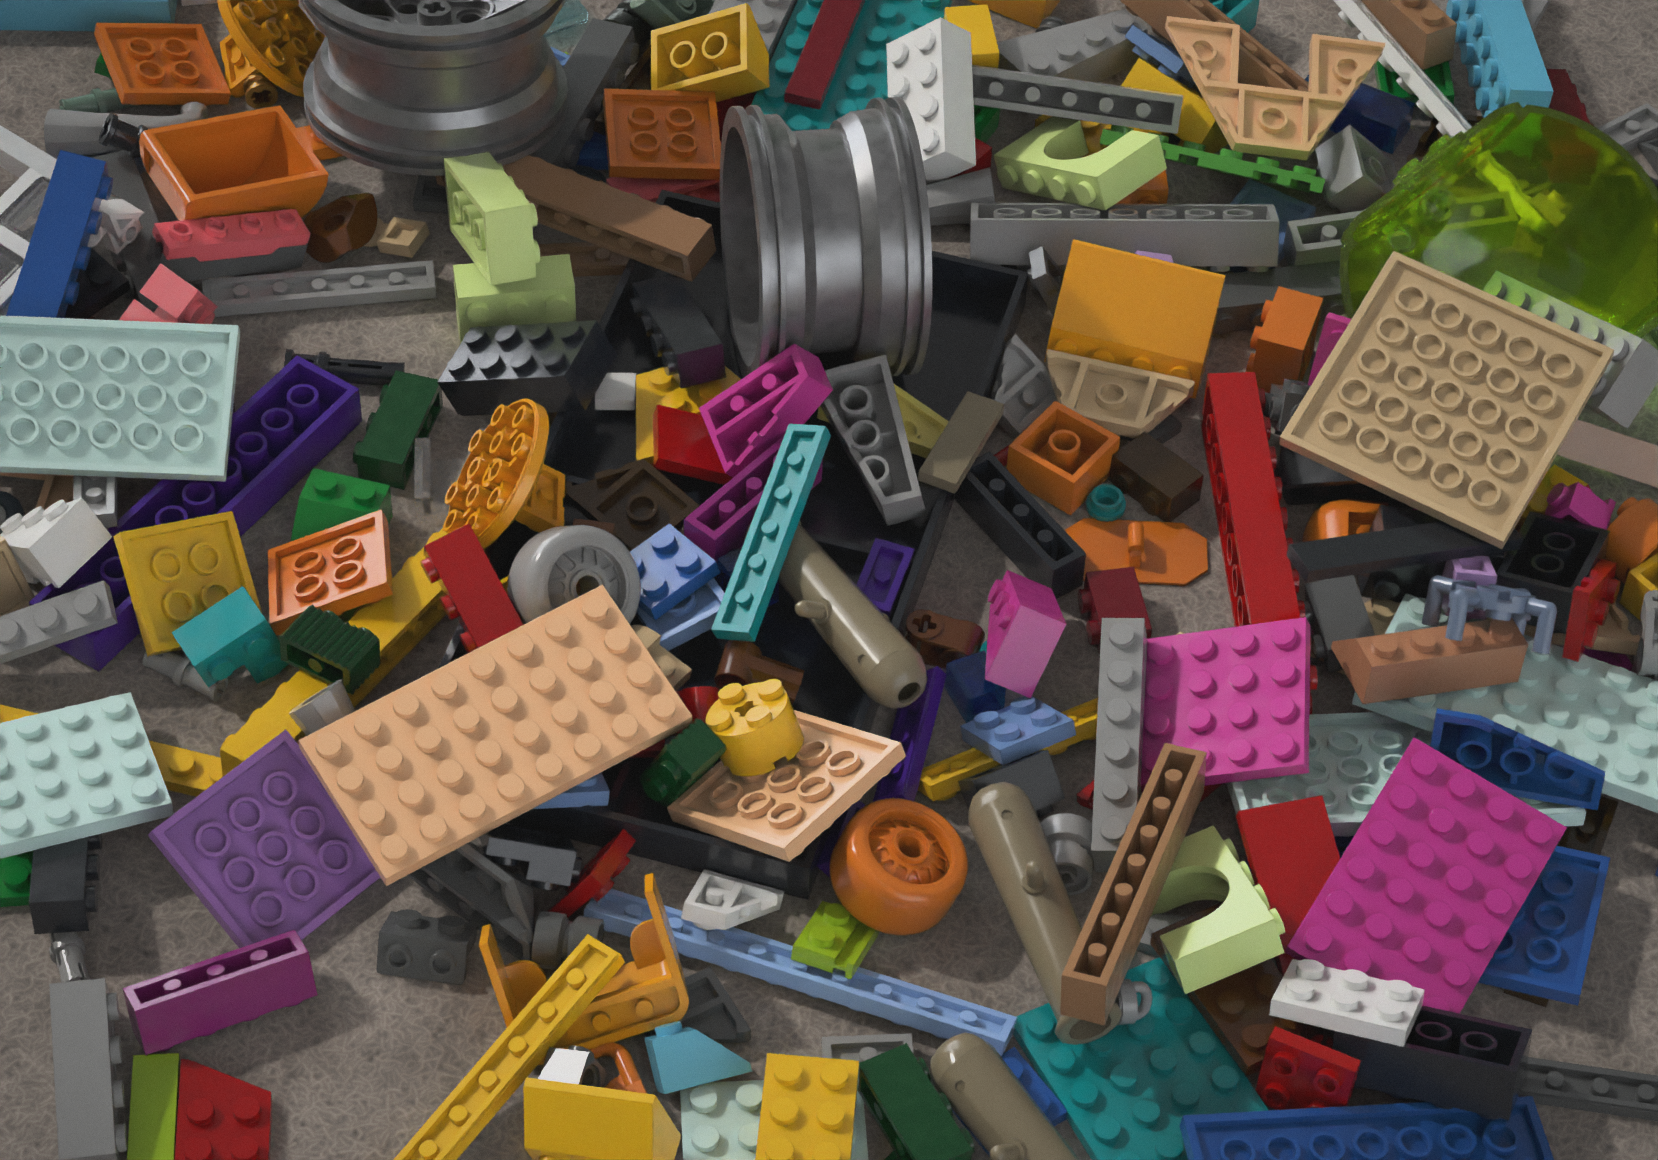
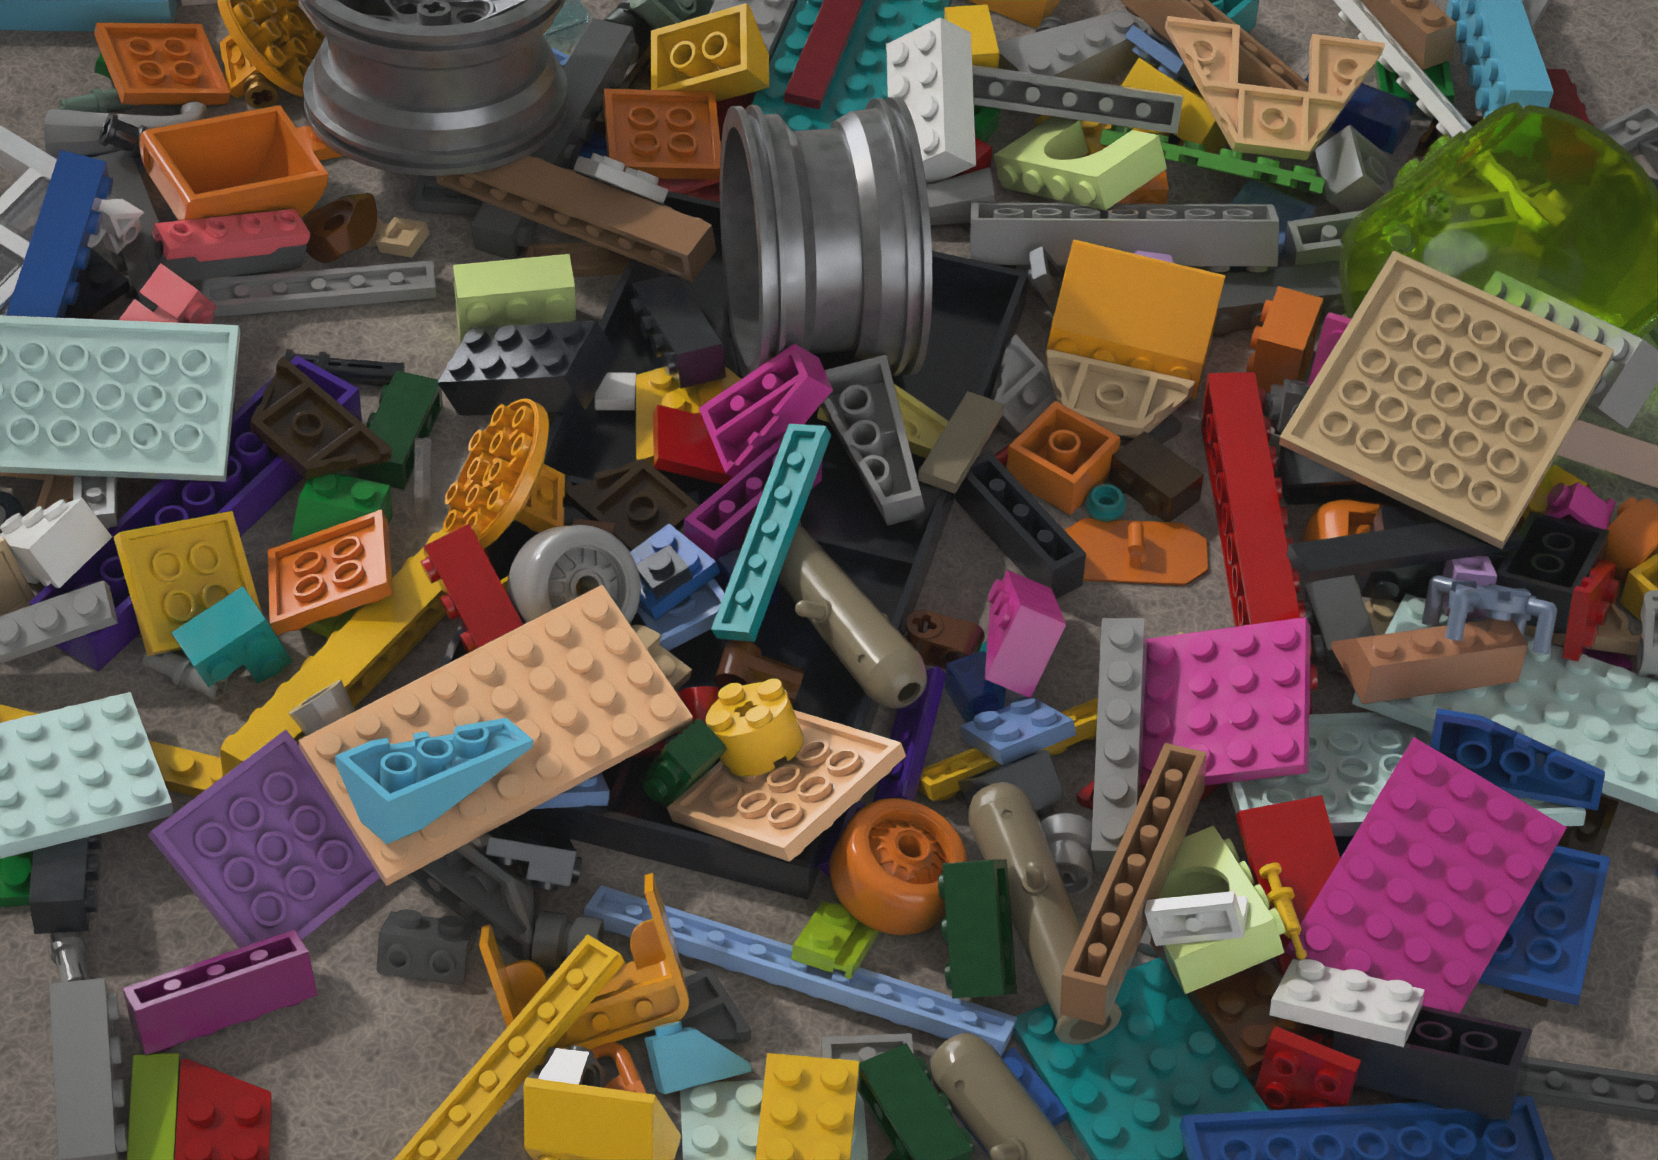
(312, 427): none -> dark brown wing
(330, 648): dark green brick -> none
(417, 781): none -> medium azure wedge
(491, 218): yellowish green brick -> none
(595, 876): red wing -> none
(612, 173): none -> white plate
(663, 572): none -> black plate
(727, 901): white wing -> none
(885, 573): dark purple plate -> none
(978, 928): none -> dark green brick
(1111, 595): dark red brick -> none
(1128, 1001): light grey tile -> none
(1197, 918): none -> white panel
(1281, 898): none -> yellow piece

